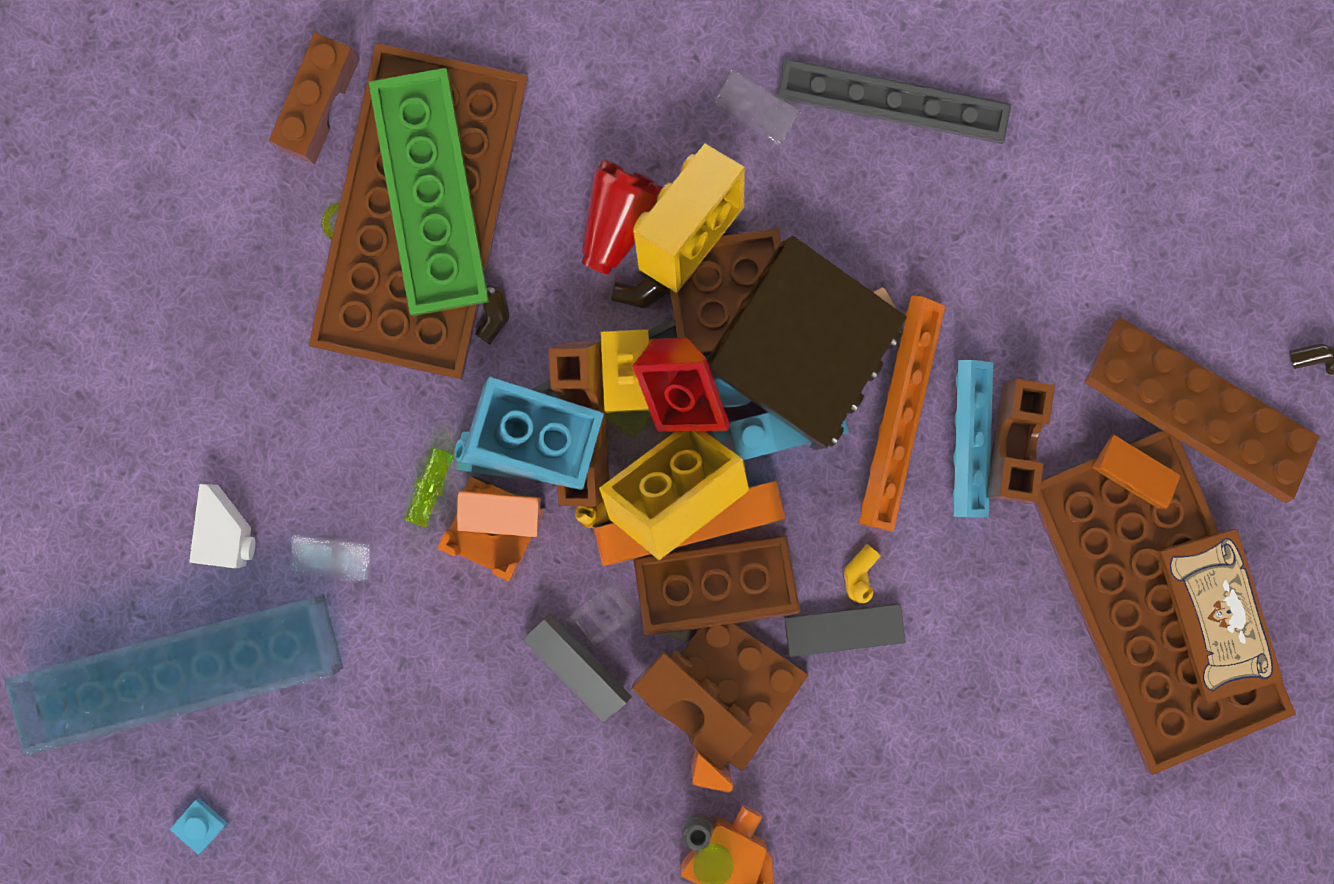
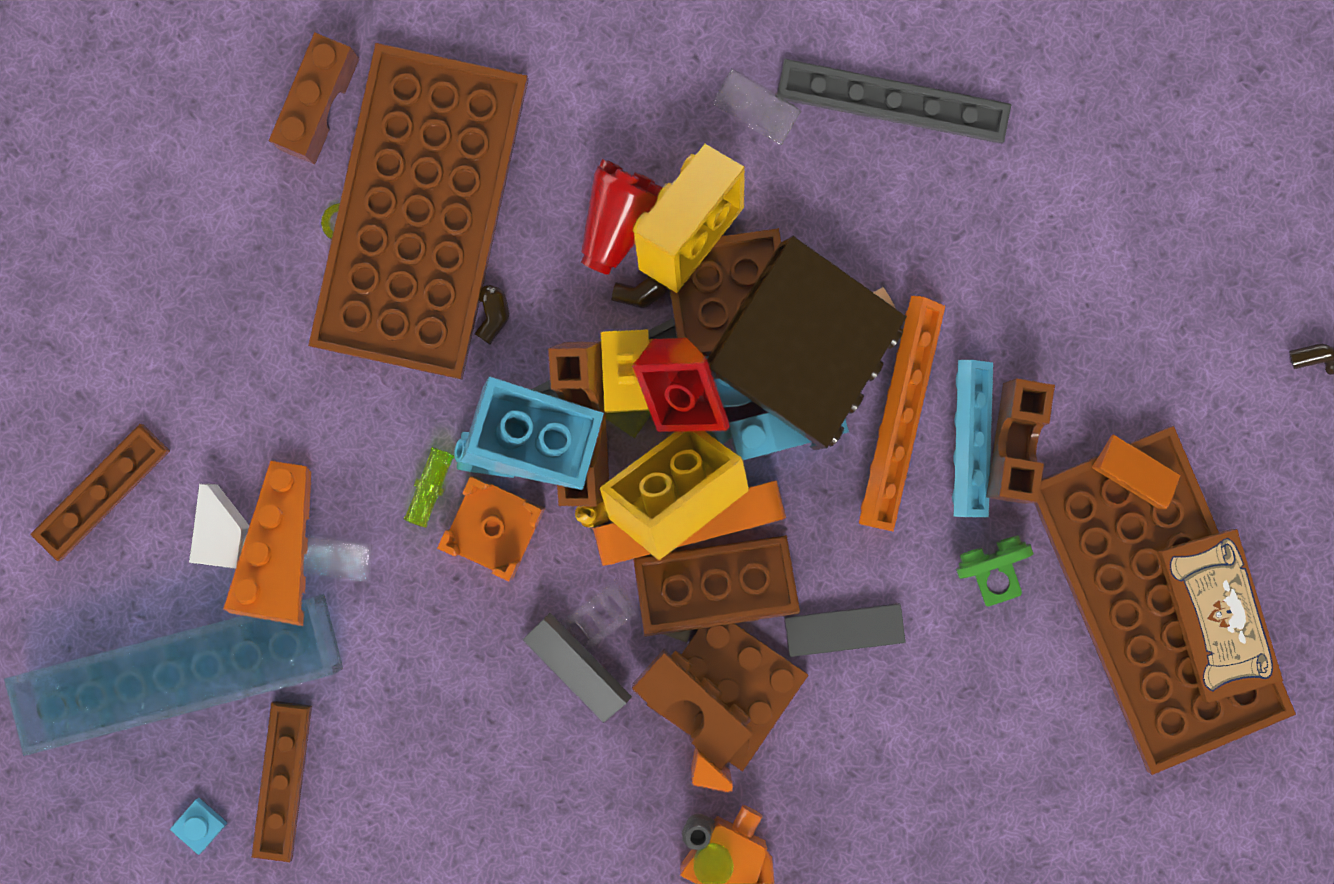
(100, 492): none -> dark orange tile
(271, 563): none -> orange wing
(281, 781): none -> dark orange tile
(428, 191): bright green plate -> none
(498, 513): slope -> none
(856, 574): yellow arm -> none
(979, 565): none -> bright green bracket
(1202, 410): dark orange plate -> none

